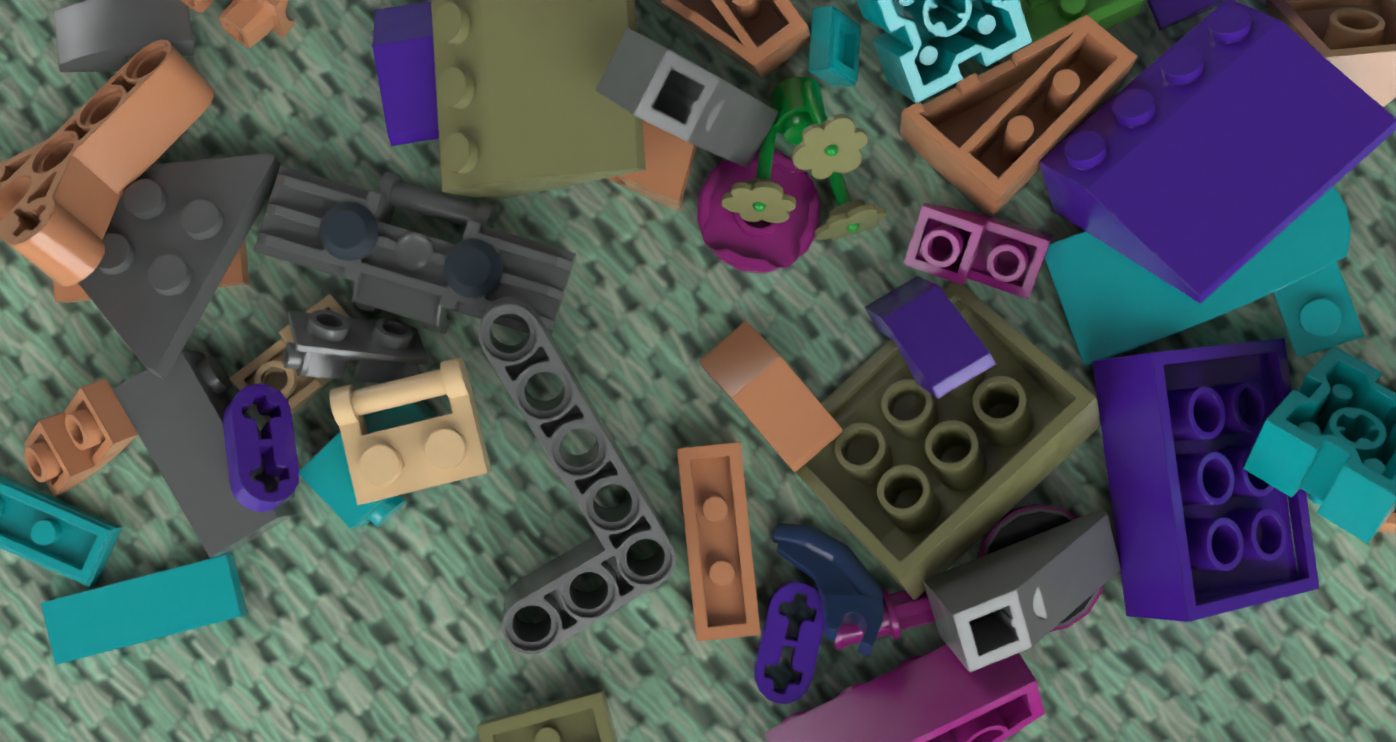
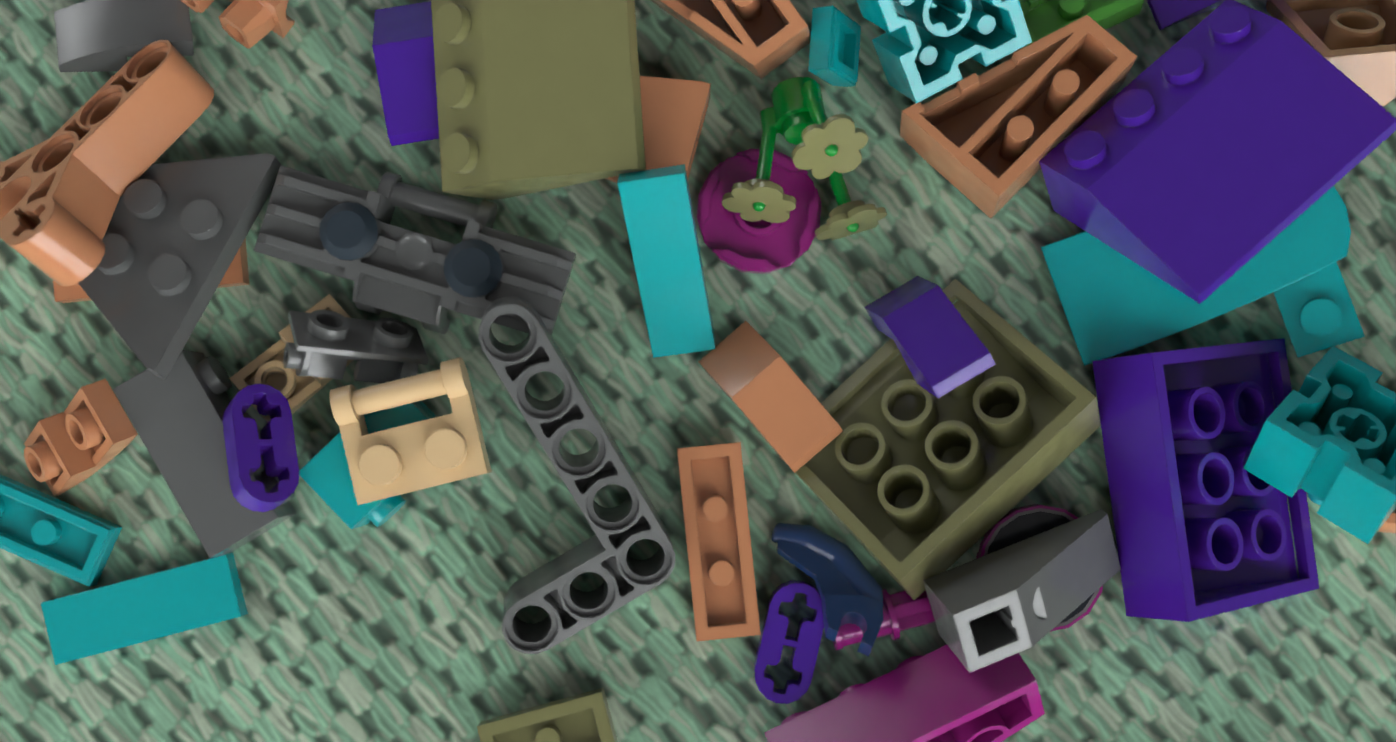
(667, 260): none -> teal tile
(685, 99): dark grey slope -> none
(977, 248): magenta slope -> none

